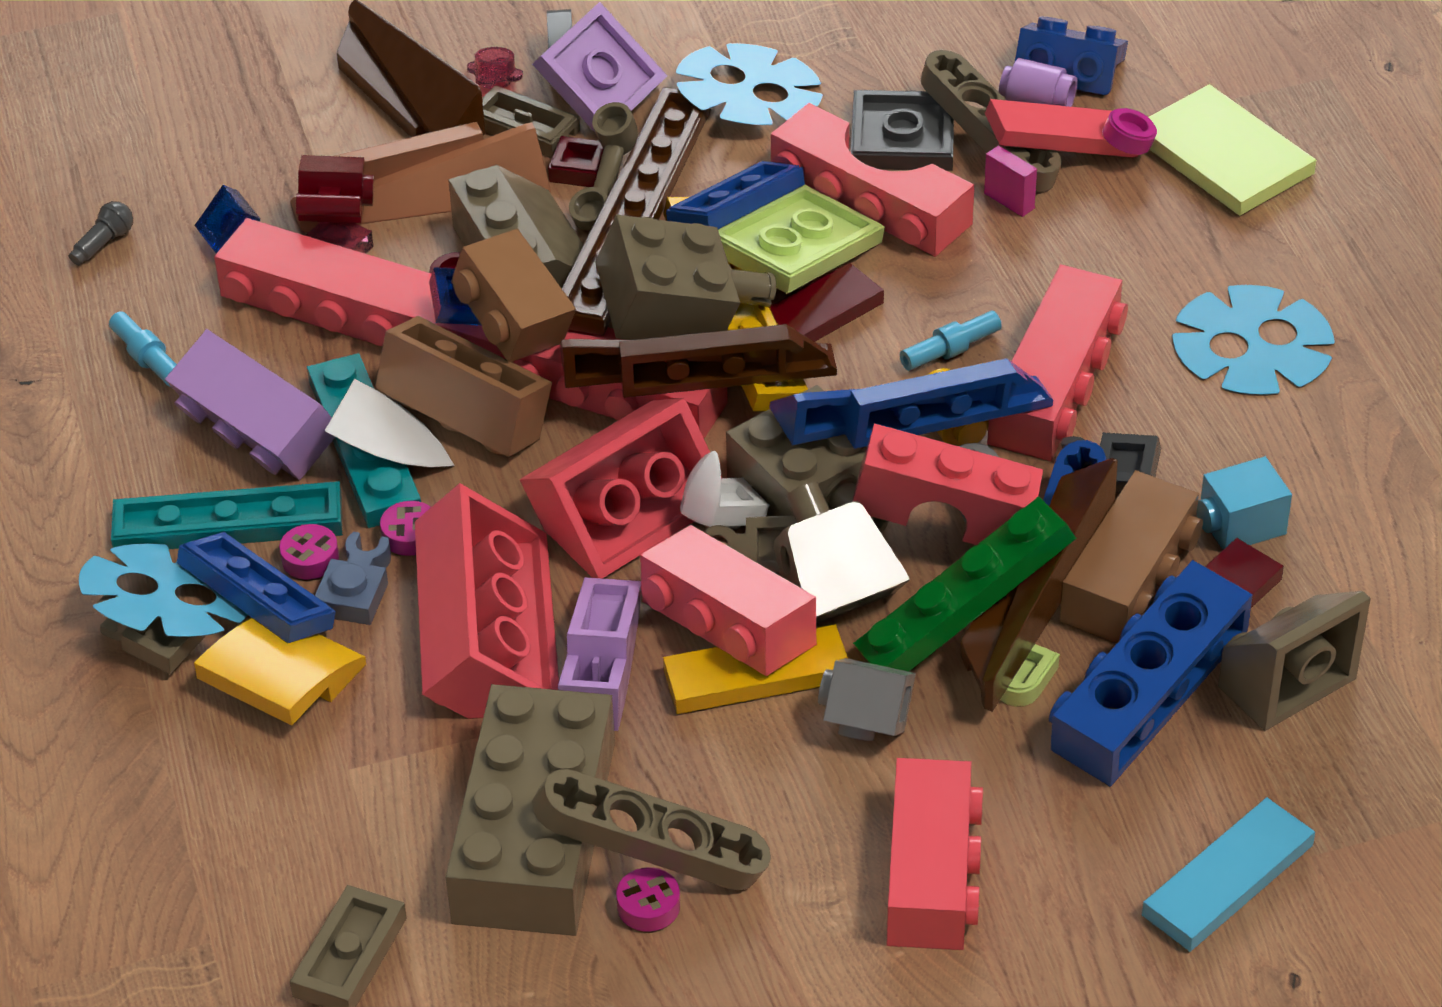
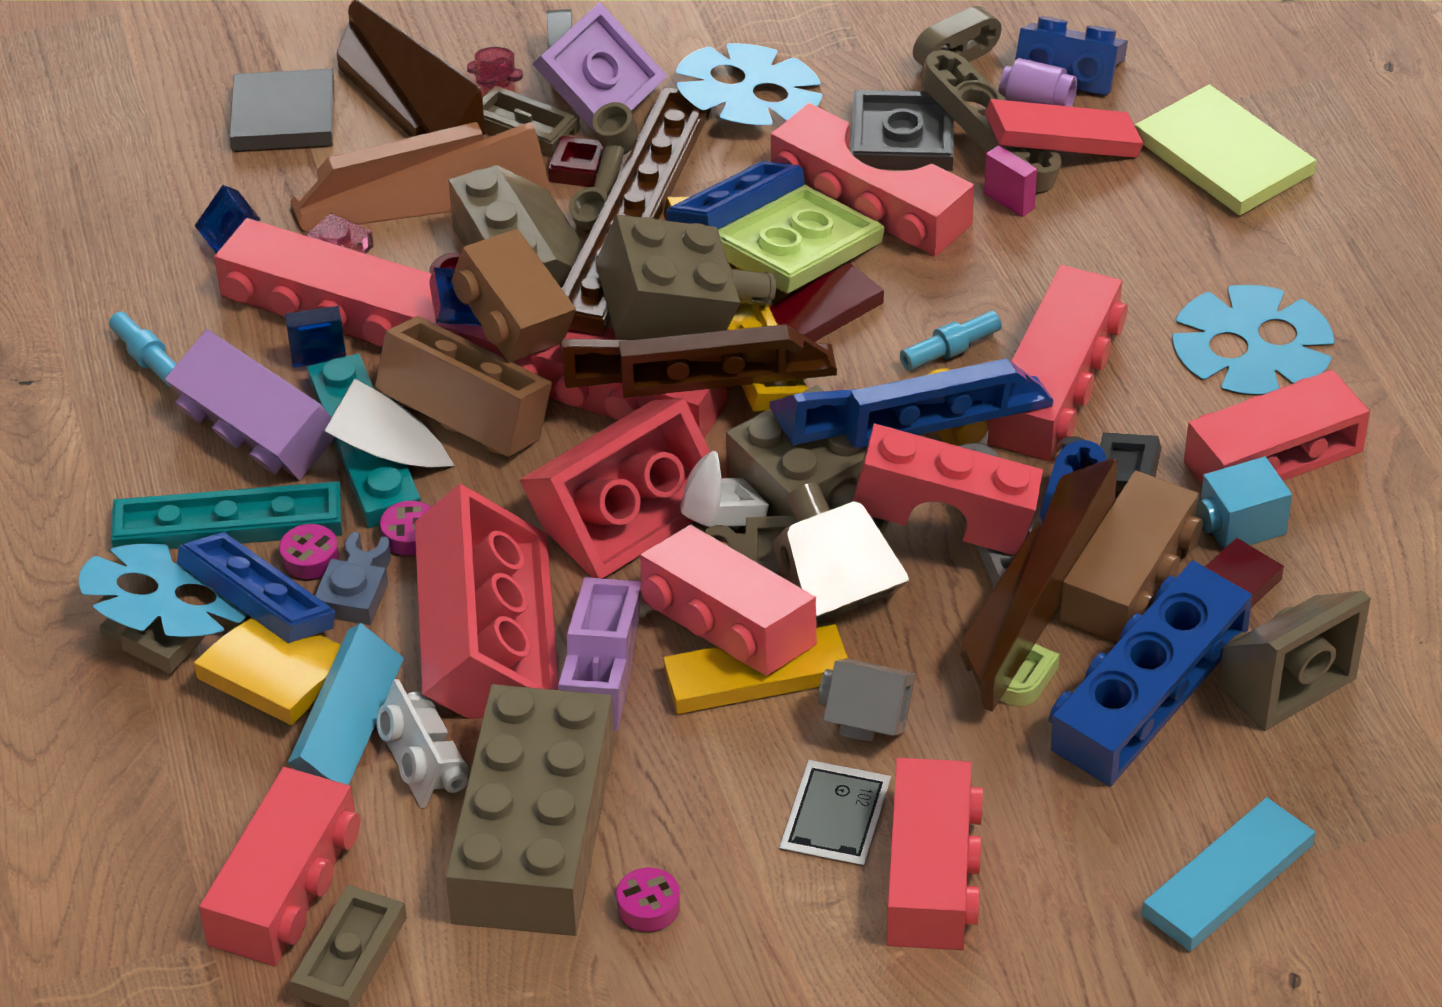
(112, 221): dark grey piece -> none
(280, 866): none -> coral brick
(282, 109): none -> tile
(315, 336): none -> clear blue plate
(333, 189): dark red brick -> none
(347, 707): none -> medium azure tile
(419, 744): none -> white hinge
(652, 819): dark tan beam -> none
(835, 812): none -> sticker
(965, 33): none -> dark tan beam
(967, 588): green plate -> none
(1129, 131): dark pink tile -> none
(1291, 426): none -> coral brick

